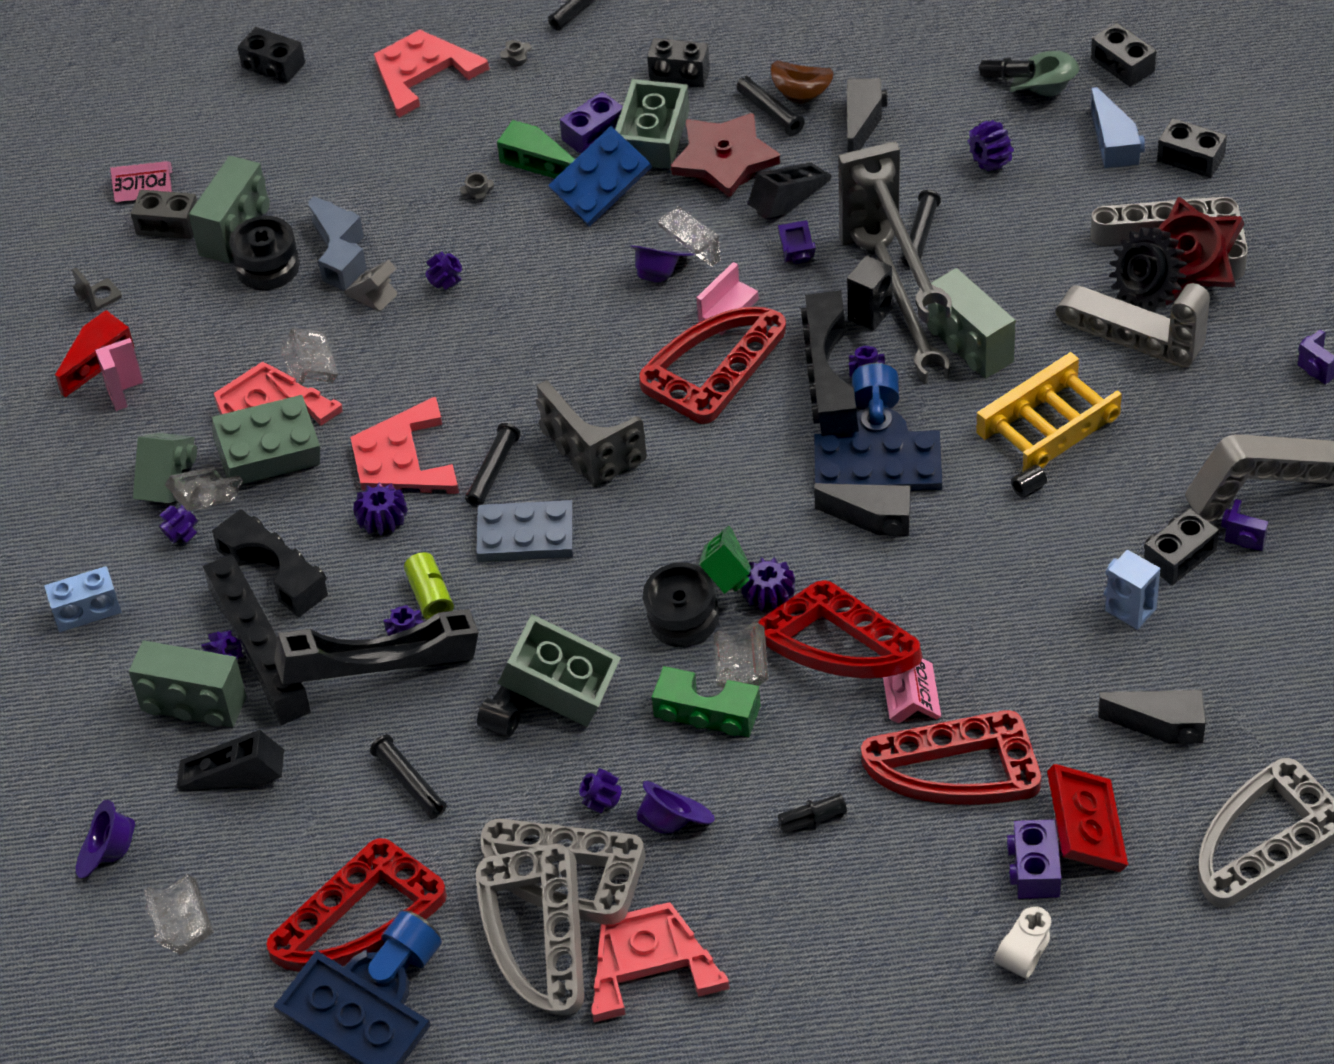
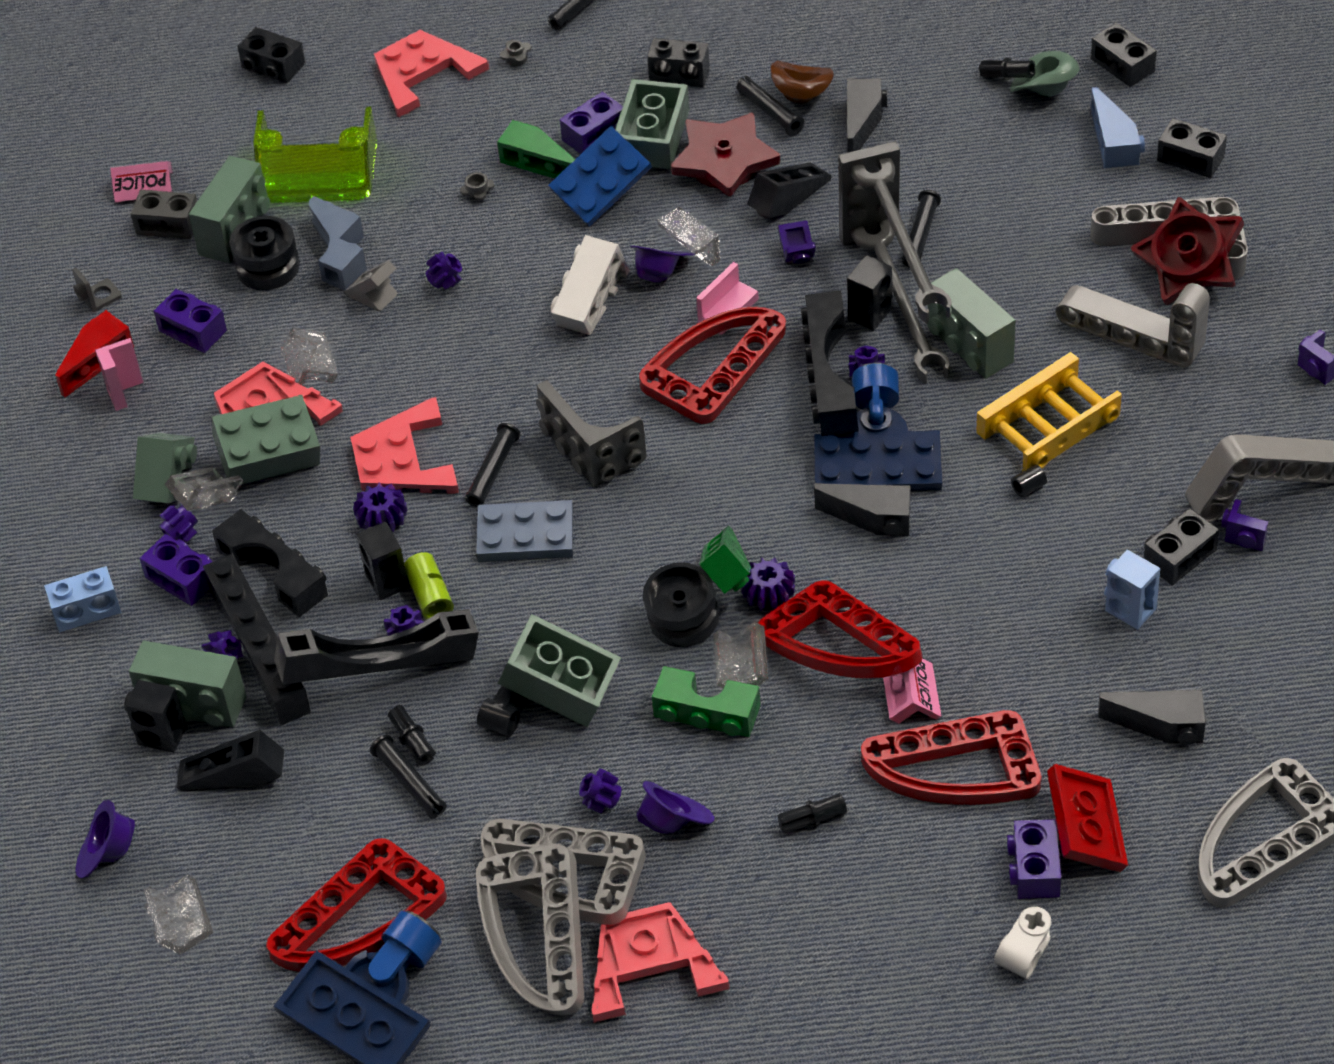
(155, 716): none -> black brick
(176, 569): none -> dark purple brick
(190, 320): none -> dark purple brick
(320, 170): none -> clear neon green windscreen
(382, 560): none -> black brick
(411, 735): none -> black axle
(588, 284): none -> white wedge
(990, 145): dark purple gear -> none
(1151, 251): black gear -> none

